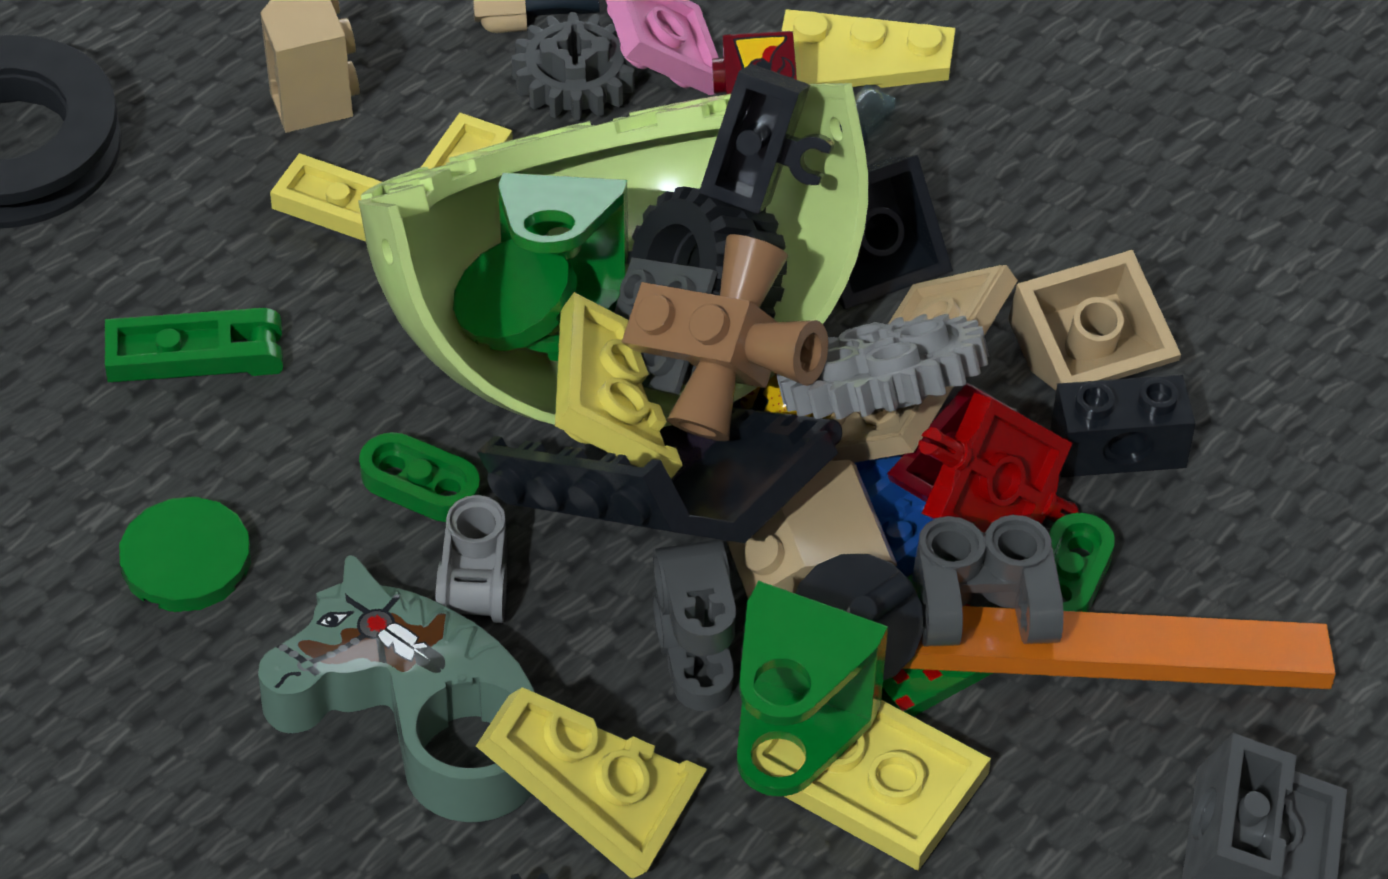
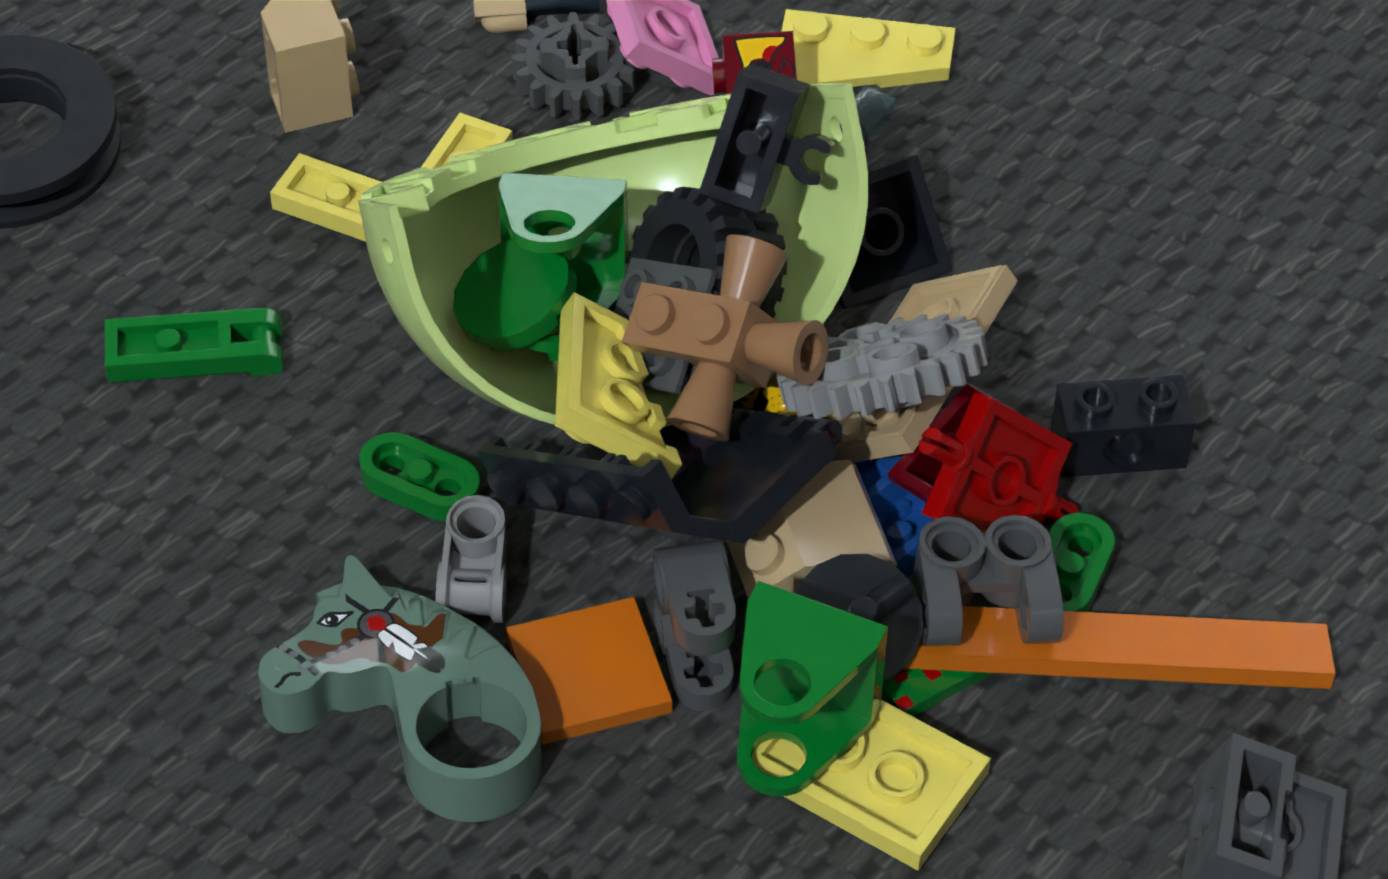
(185, 553): green tile -> none
(590, 669): none -> orange tile
(594, 781): light yellow wing -> none
(1091, 323): tan slope -> none

